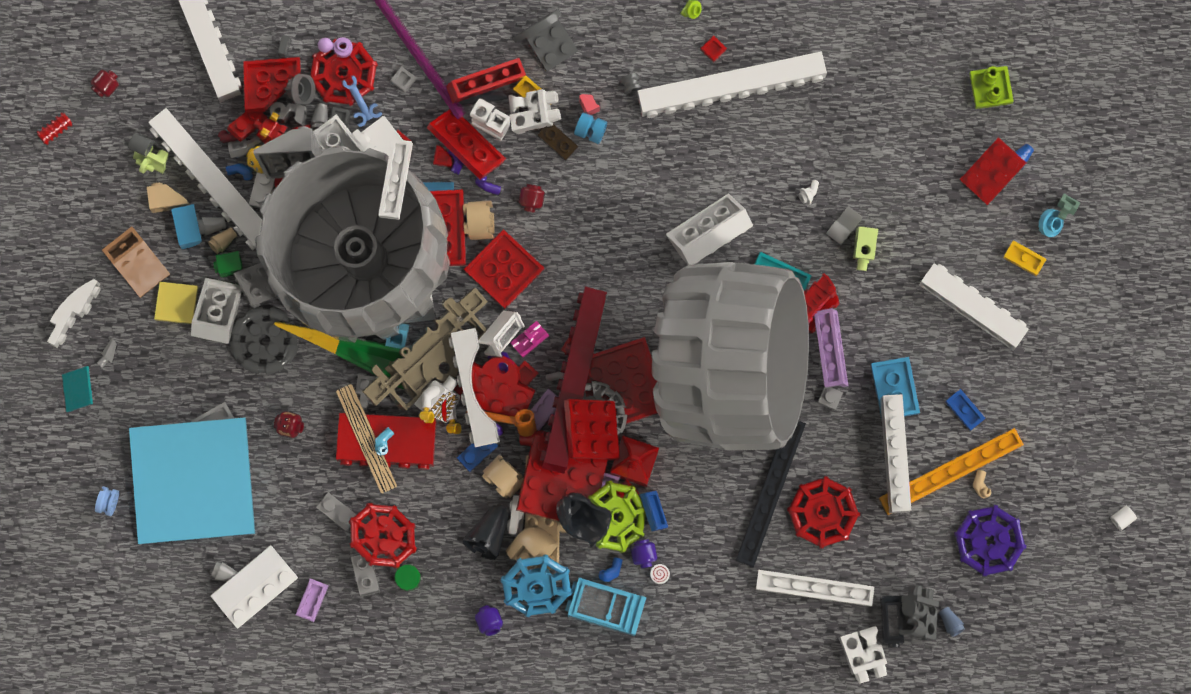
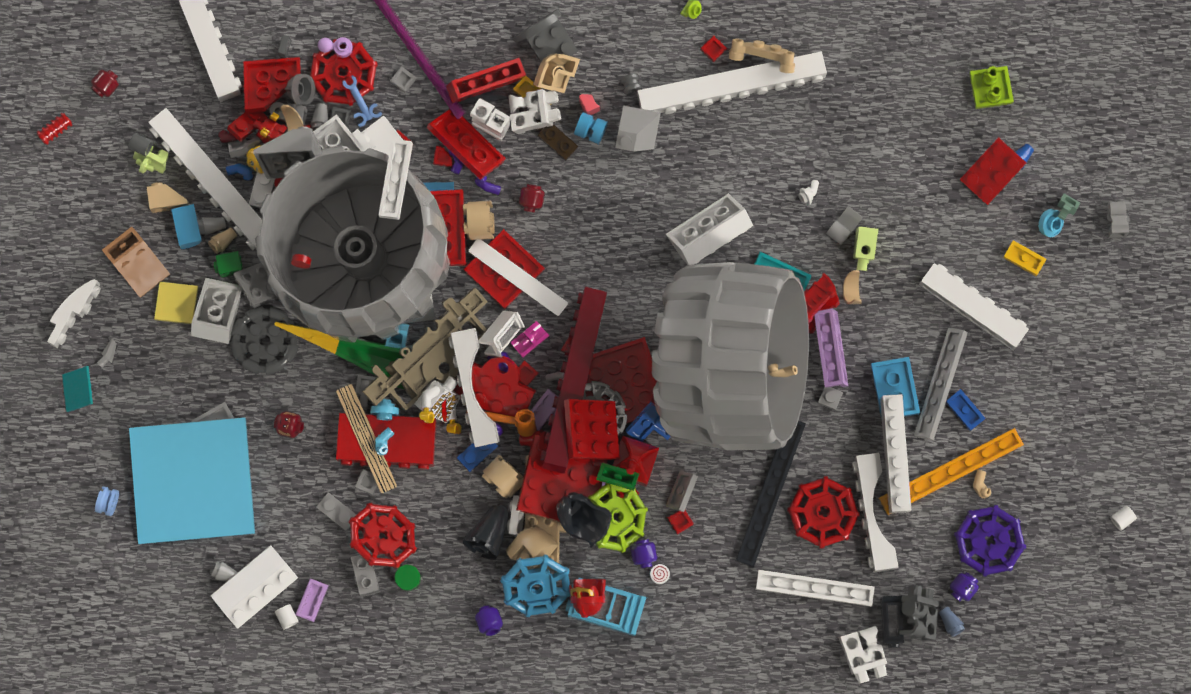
(286, 617): none -> white beam
(291, 117): none -> tan helmet
(301, 261): none -> red tile
(366, 482): none -> light grey plate
(385, 410): none -> medium azure plate
(518, 277): none -> white sticker
(555, 72): none -> tan brick
(587, 596): none -> red helmet
(613, 572): blue arm -> none
(617, 476): none -> green slope
(637, 129): none -> light grey slope
(645, 423): none -> blue plate
(654, 511): blue tile -> none
(680, 521): none -> red tile
(681, 491): none -> light grey plate
(760, 49): none -> tan plate
(782, 372): none -> tan arm
(851, 288): none -> tan helmet
(881, 551): none -> white arch
(940, 384): none -> light grey plate
(964, 587): none -> dark purple head
(1117, 215): none -> light grey leg

